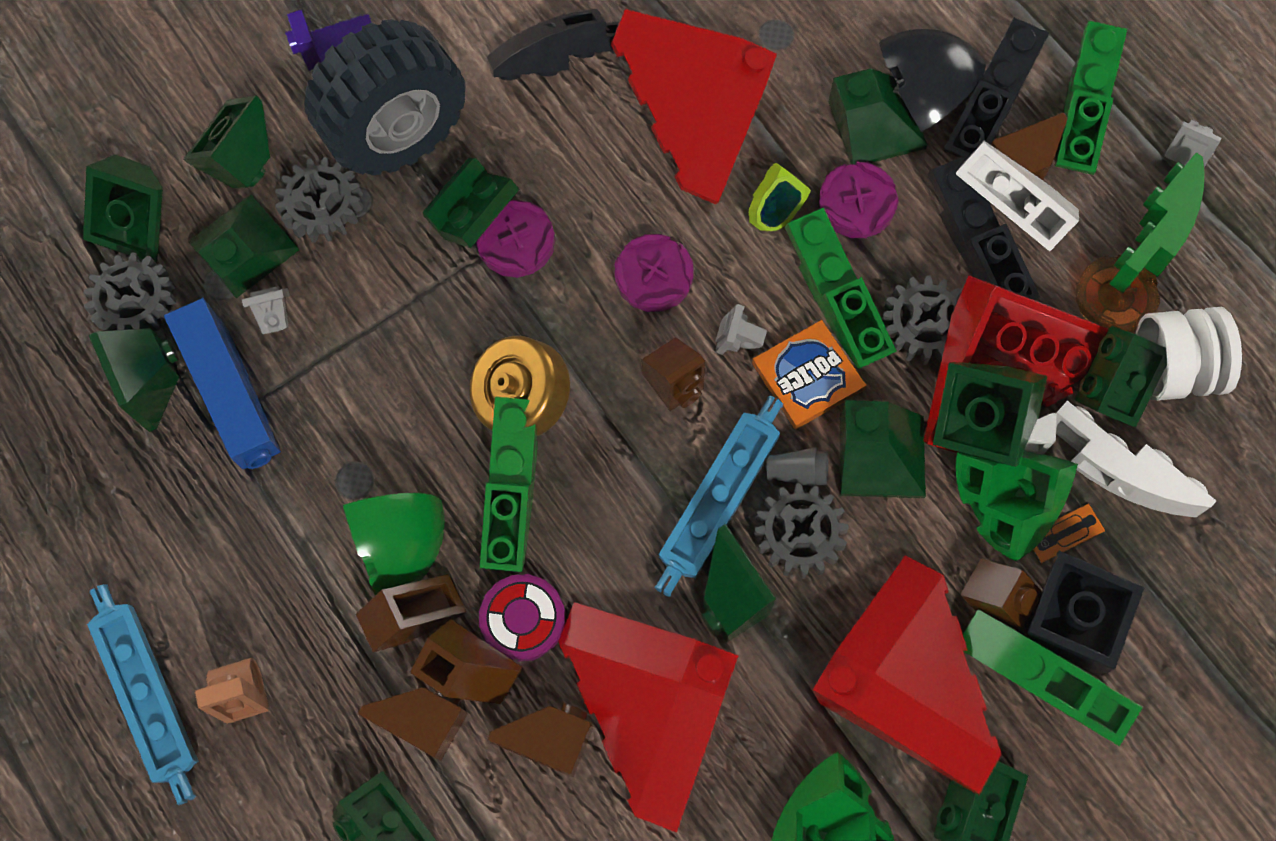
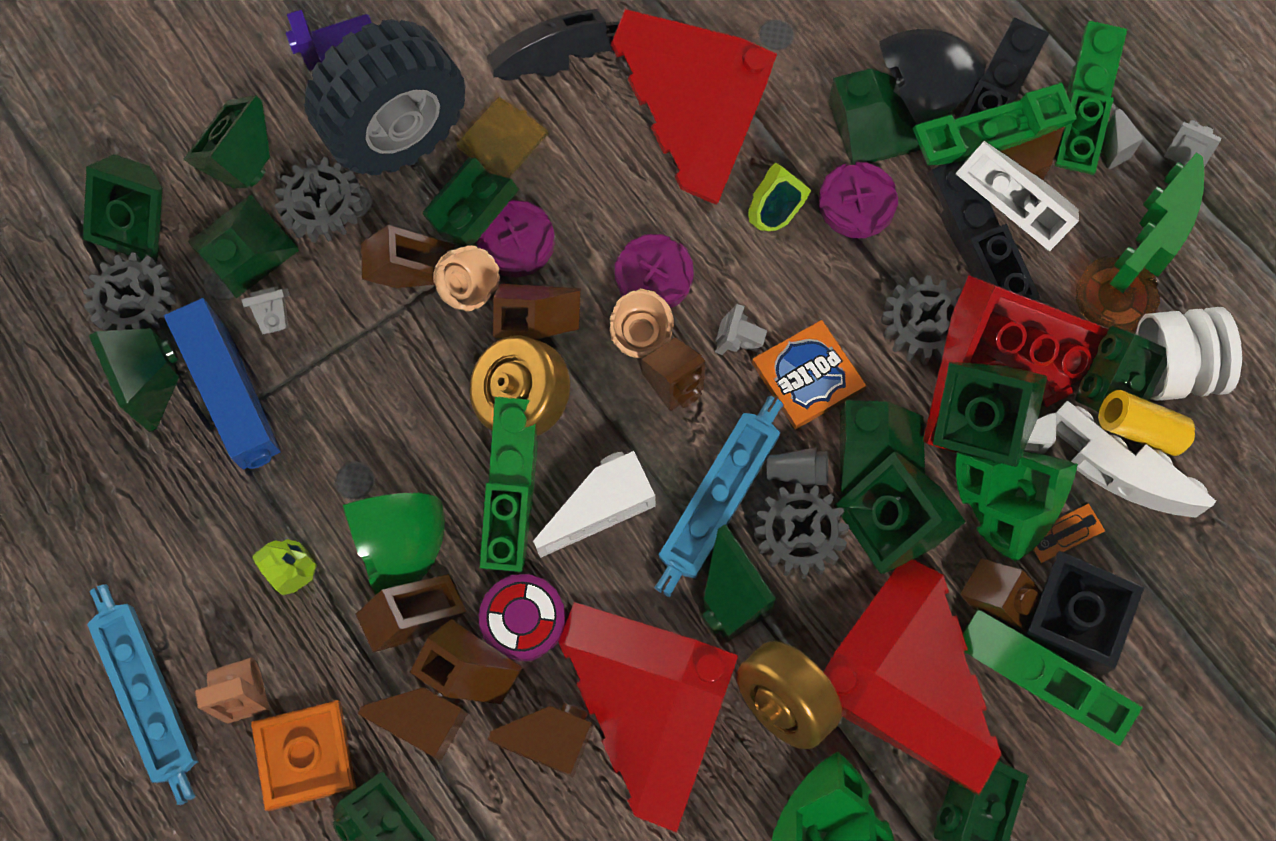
(285, 565): none -> lime rock
(303, 755): none -> orange tile
(401, 257): none -> reddish brown slope
(466, 277): none -> light nougat hair
(502, 138): none -> clear yellow piece
(535, 311): none -> reddish brown slope
(605, 498): none -> white slope
(641, 323): none -> light nougat hair
(789, 694): none -> pearl gold wheel
(838, 291): green slope -> none
(898, 513): none -> dark green slope
(1003, 127): none -> green slope
(1120, 139): none -> light grey slope
(1146, 423): none -> yellow brick

